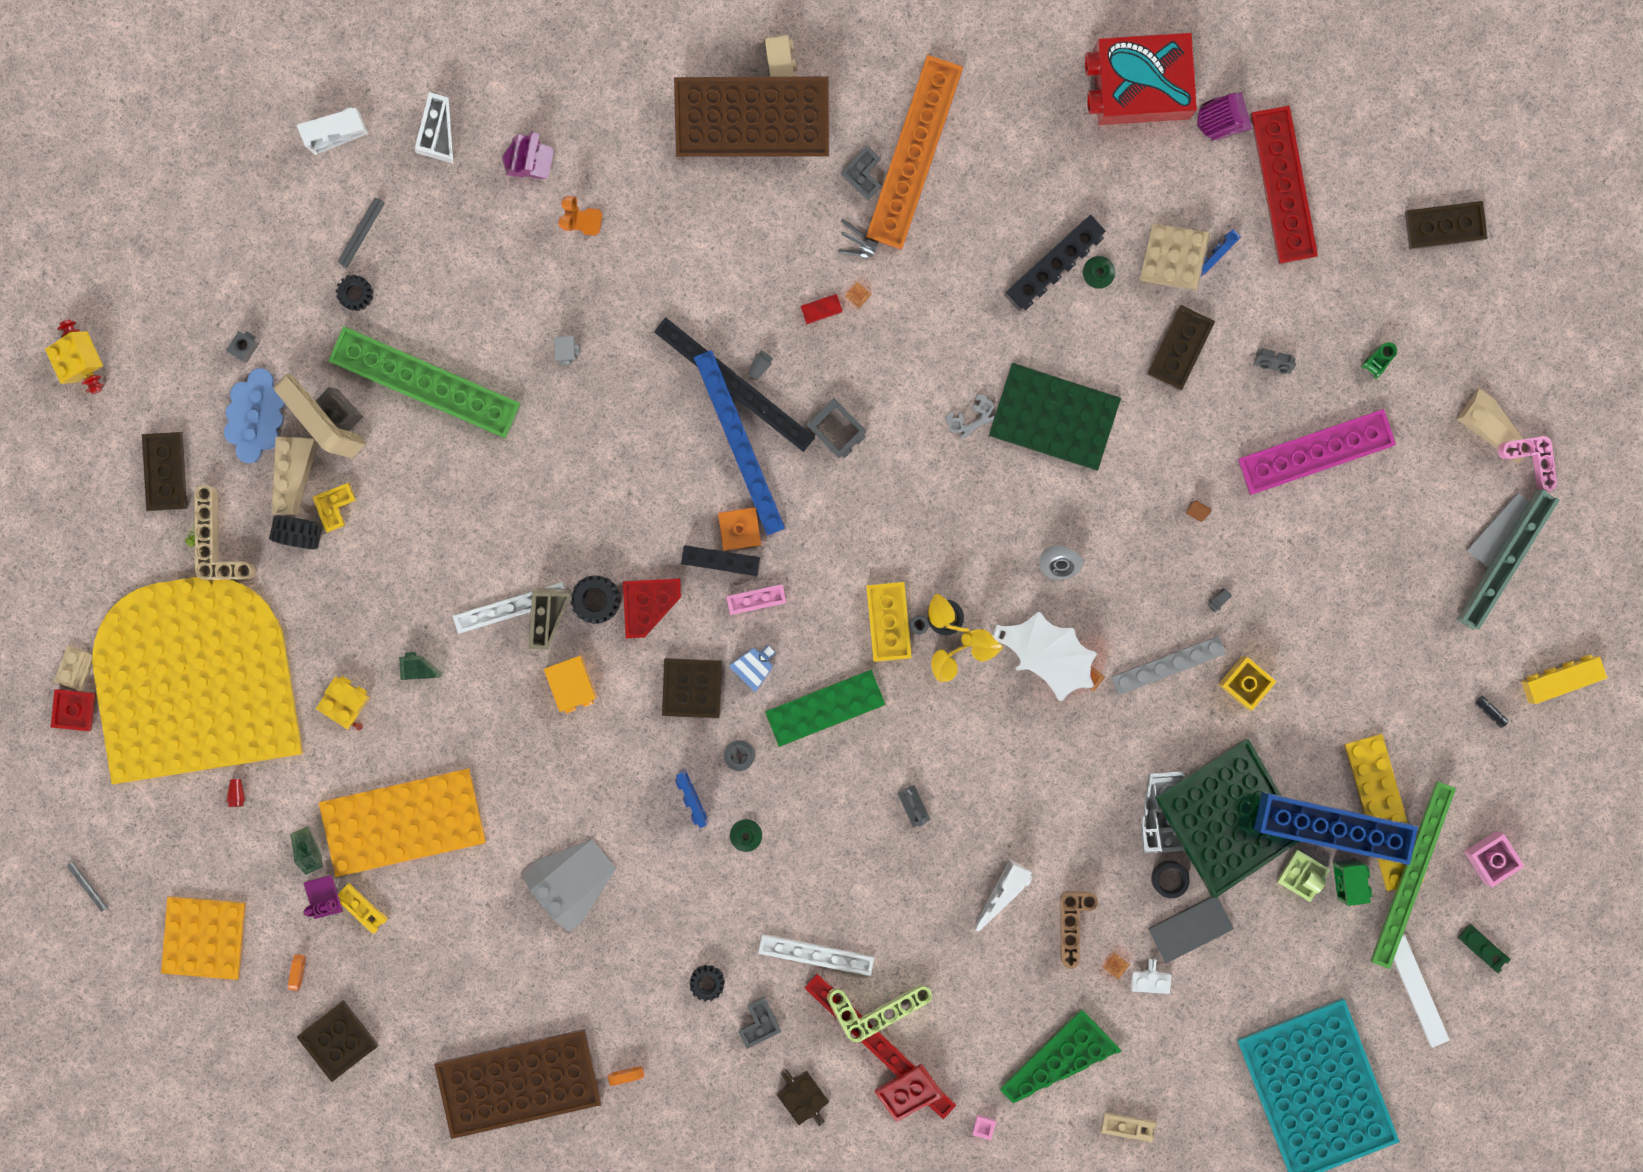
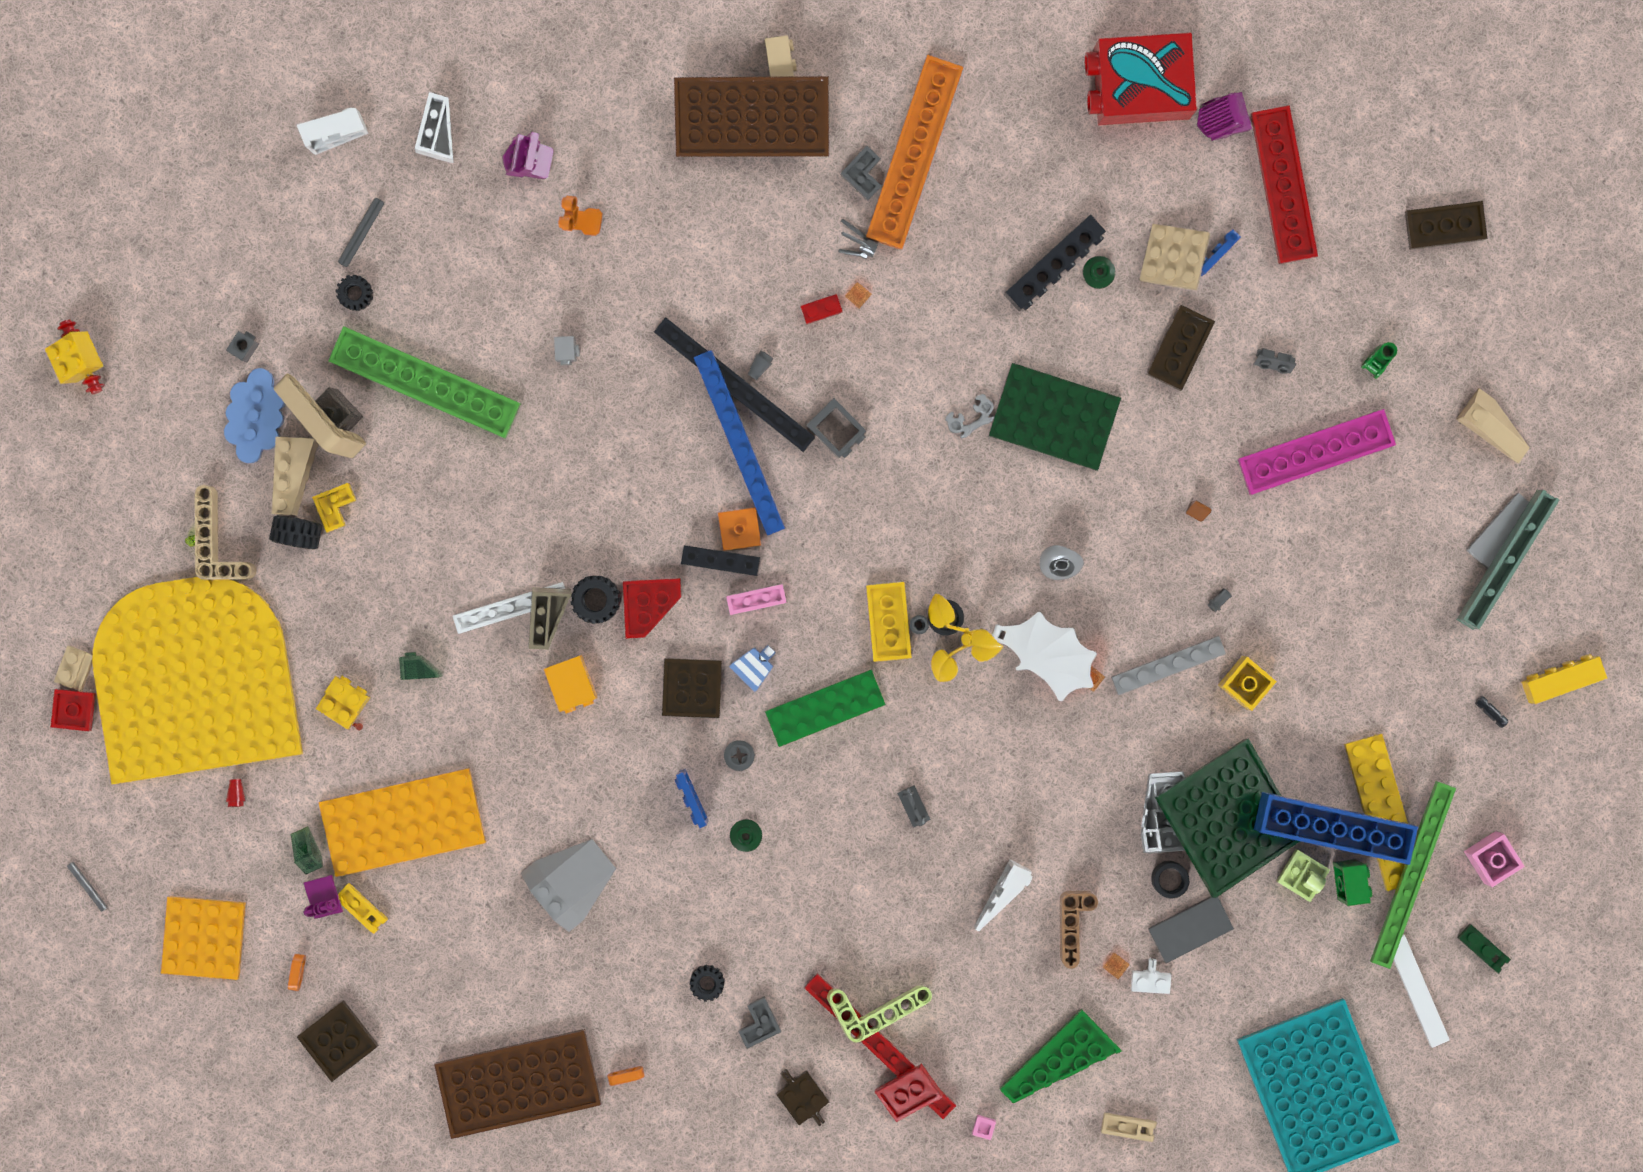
(164, 471): dark brown plate -> none
(816, 955): white tile -> none
(1534, 450): bright pink beam -> none

